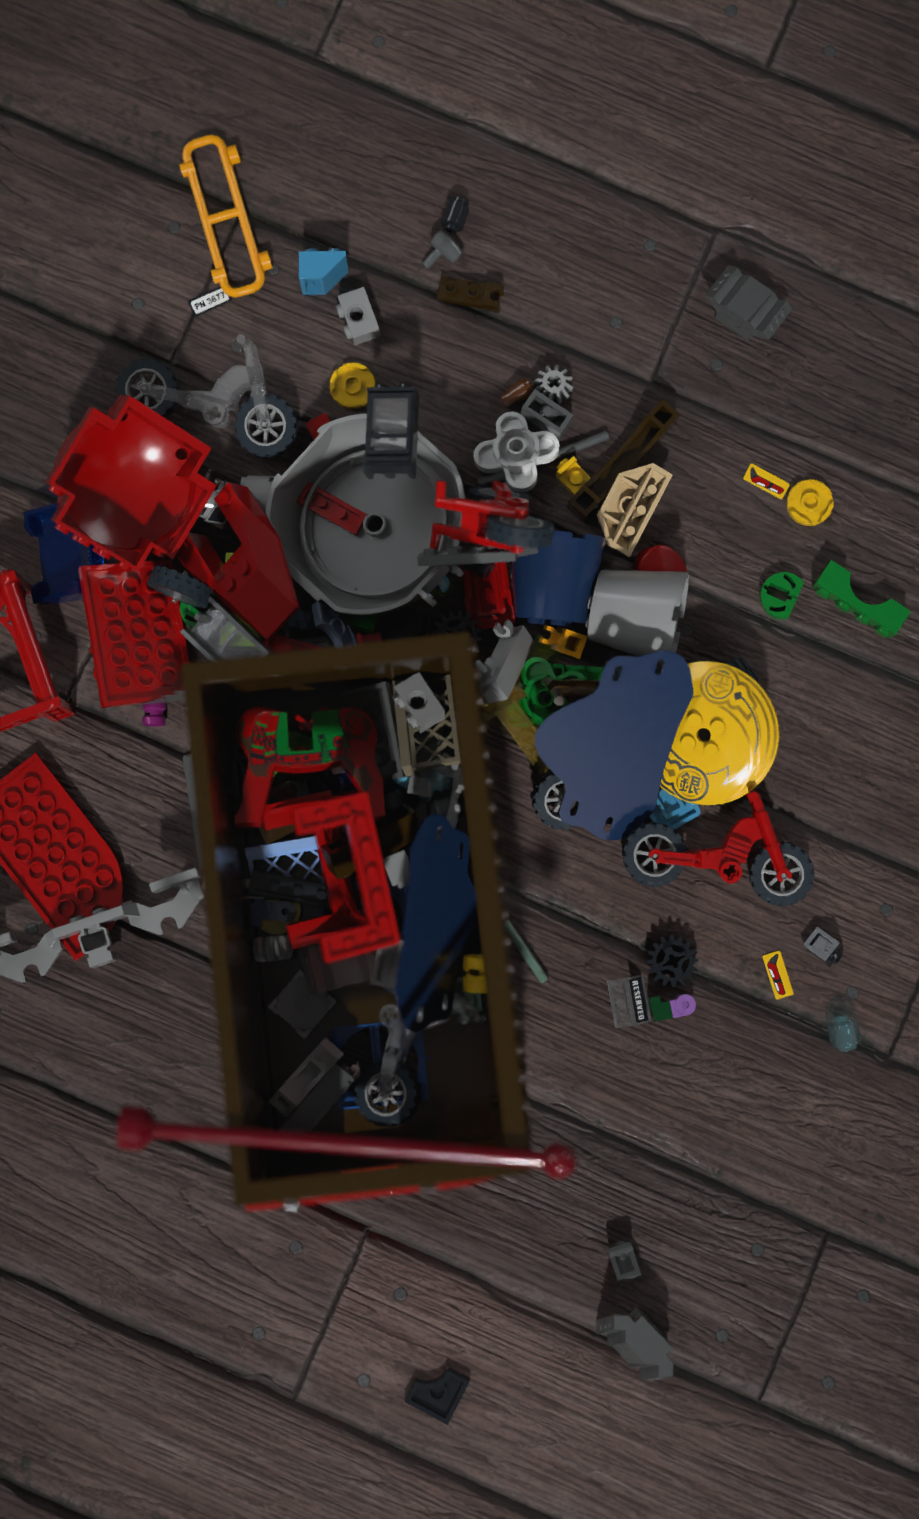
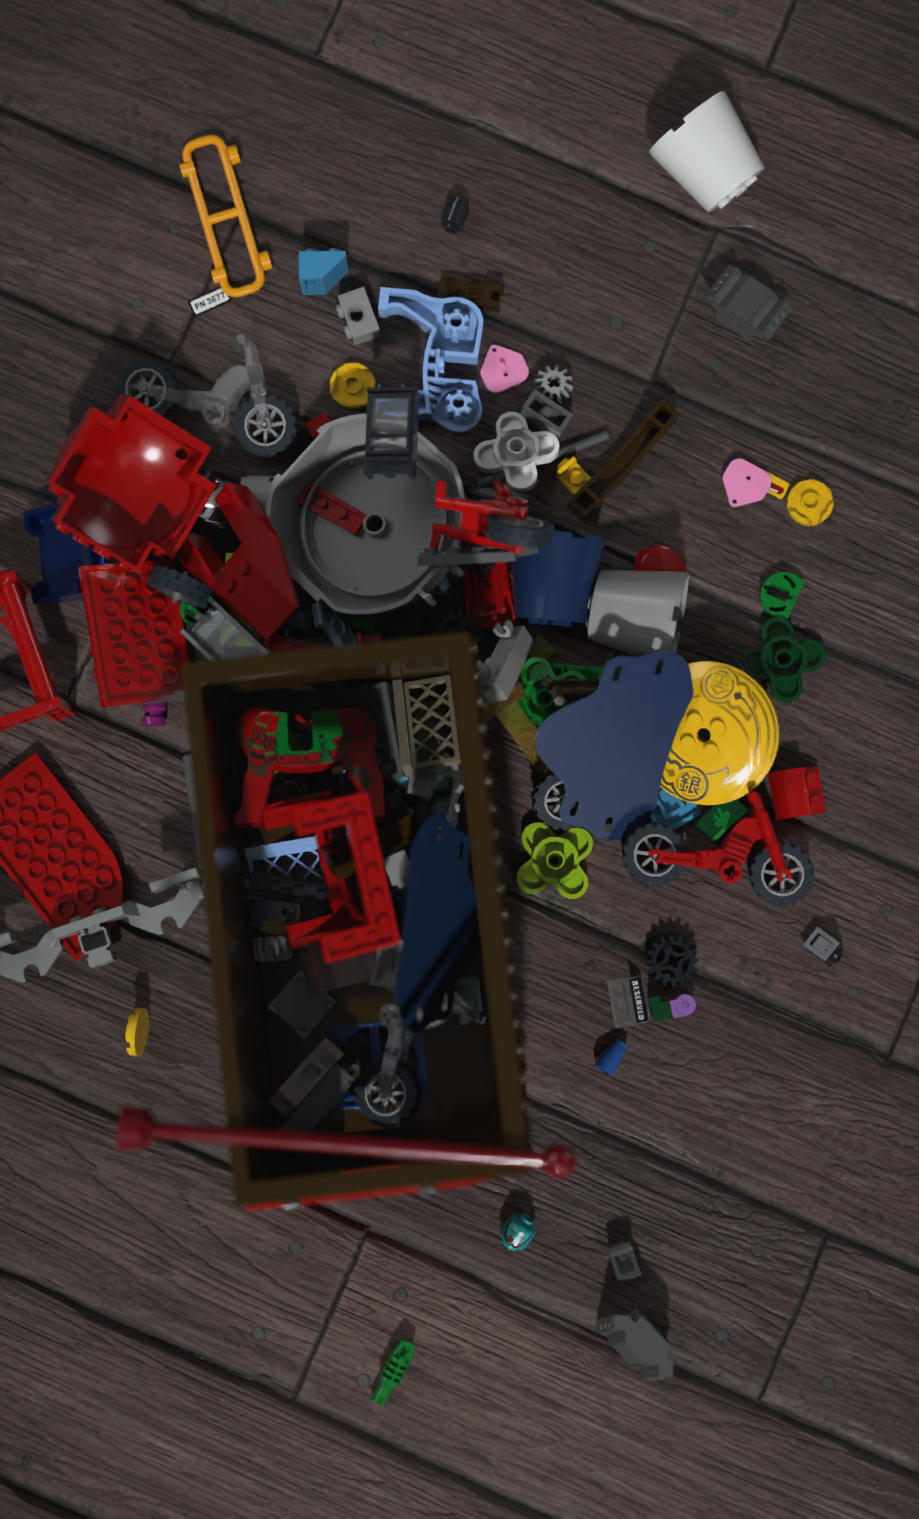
(137, 1031): none -> yellow tile
(393, 1370): none -> green hinge
(417, 689): light grey brick -> none
(438, 1396): black tile -> none
(445, 246): dark grey piece -> none
(454, 337): none -> light blue animal
(473, 981): yellow wheel -> none
(503, 362): none -> bright pink piece
(517, 392): reddish brown cone -> none
(517, 1231): none -> teal head
(525, 952): sand green bar -> none
(565, 641): light orange brick -> none
(568, 848): none -> lime plant
(611, 1057): none -> blue cone
(631, 505): tan wedge -> none
(710, 154): none -> white cone
(719, 819): none -> dark green piece
(740, 488): none -> bright pink piece
(778, 975): yellow sticker -> none
(796, 792): none -> red brick
(799, 657): none -> dark green plant
(835, 585): green arch -> none
(844, 1033): clear light blue head -> none

